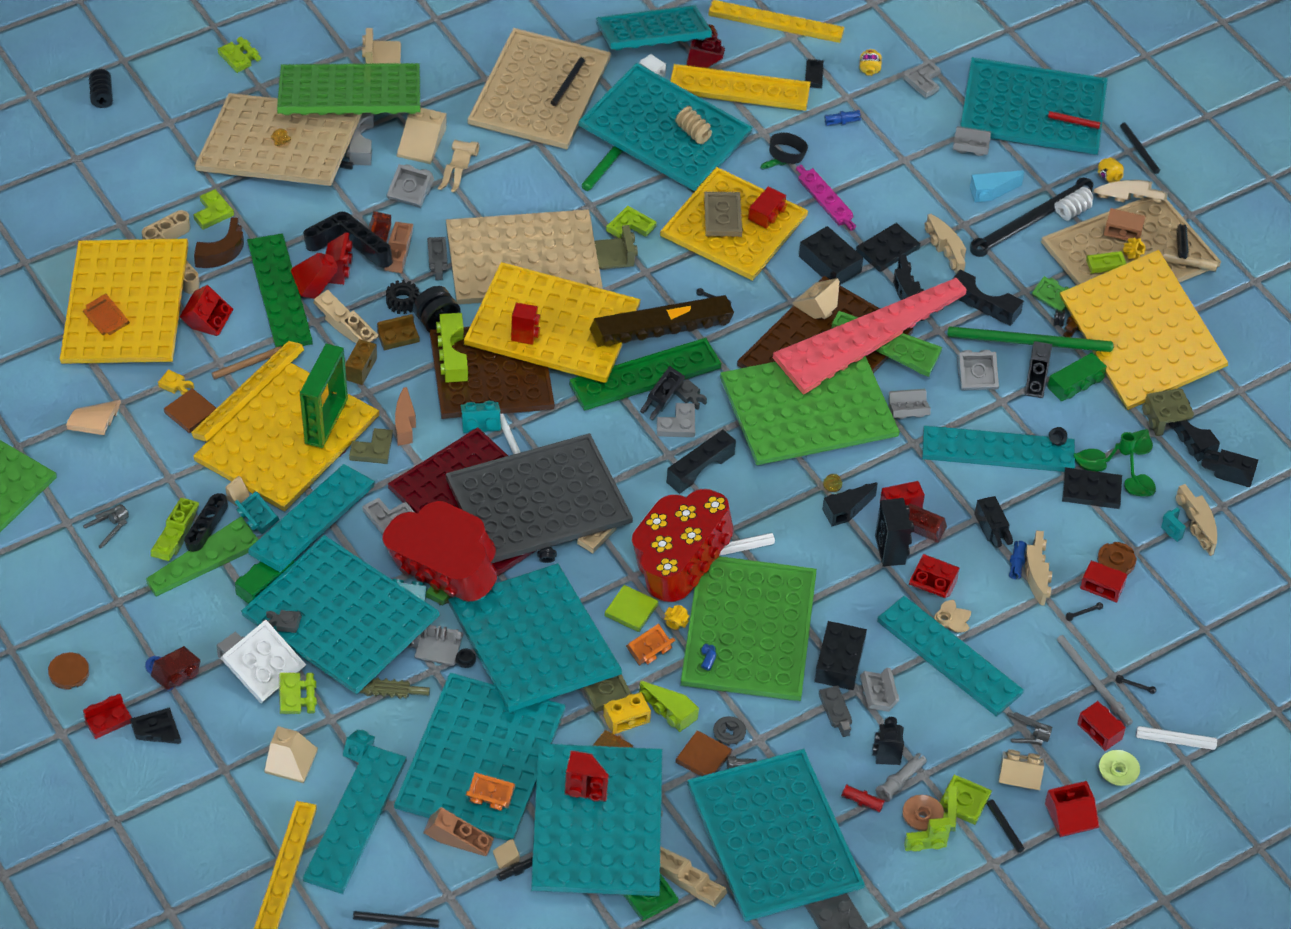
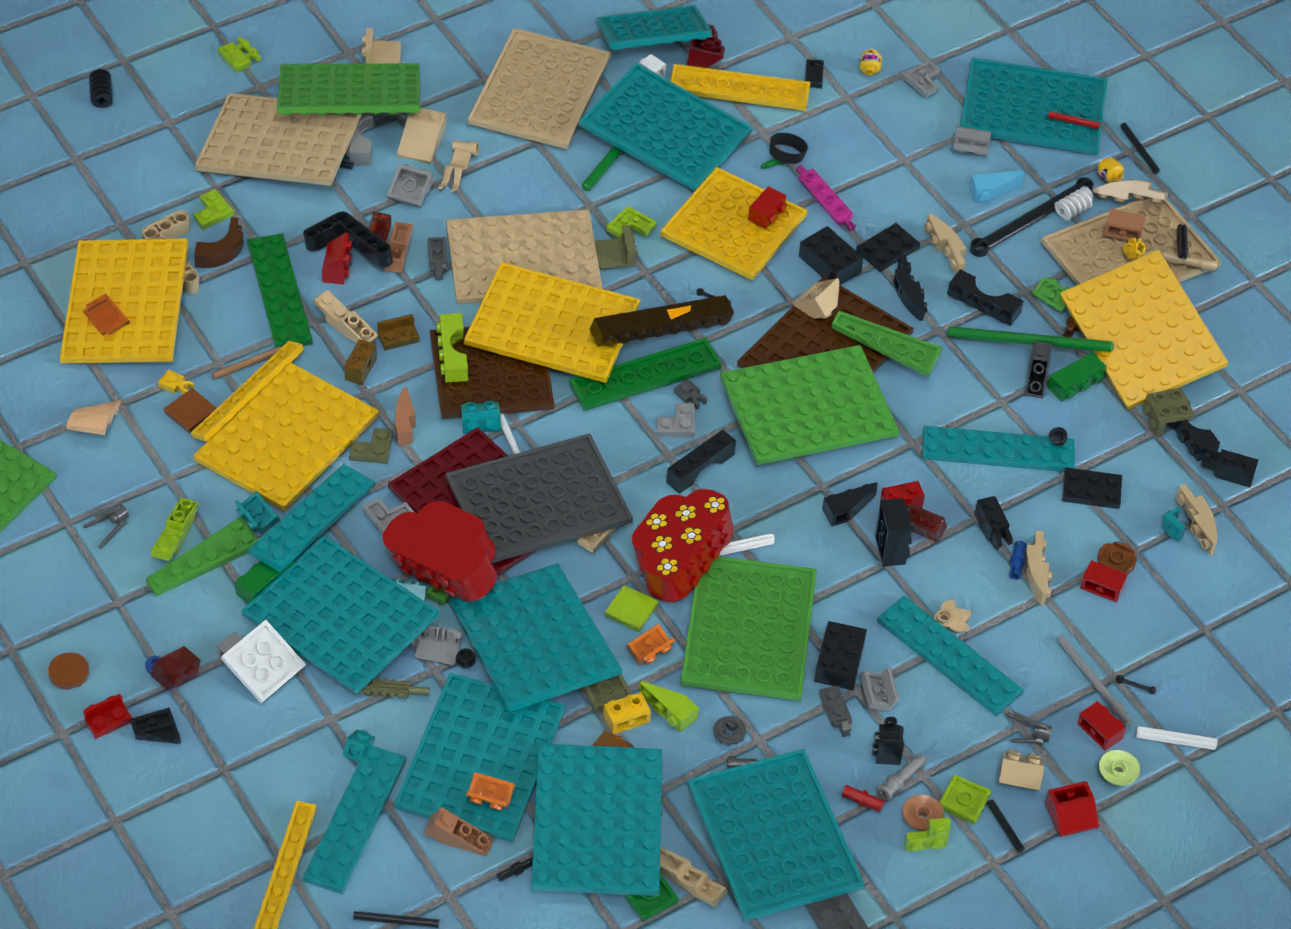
(206, 311): red slope -> none
(216, 505): black beam -> none
(236, 490): tan slope -> none
(280, 137): clear yellow plate -> none
(285, 621): dark grey plate -> none
(290, 693): lime plate -> none
(290, 755): tan slope -> none
(314, 274): red slope -> none
(320, 420): green window -> none
(401, 289): black tyre -> none
(433, 303): black wheel -> none
(506, 854): tan slope -> none
(524, 323): red brick -> none
(547, 555): black plate -> none
(568, 81): black bar -> none
(586, 777): red slope -> none
(663, 391): black hinge -> none
(676, 617): yellow gear -> none
(693, 125): tan piece -> none
(703, 754): dark orange tile -> none
(710, 657): blue arm -> none
(722, 214): dark tan plate -> none
(776, 21): yellow plate -> none
(832, 483): clear yellow plate -> none
(833, 350): coral wing -> none
(842, 117): blue pin -> none
(908, 403): light grey bracket -> none
(935, 576): red slope -> none
(951, 799): lime plate -> none
(978, 370): light grey plate -> none
(1059, 317): black bush -> none
(1069, 616): black hinge -> none
(1105, 262): lime plate -> none
(1130, 443): green plant -> none

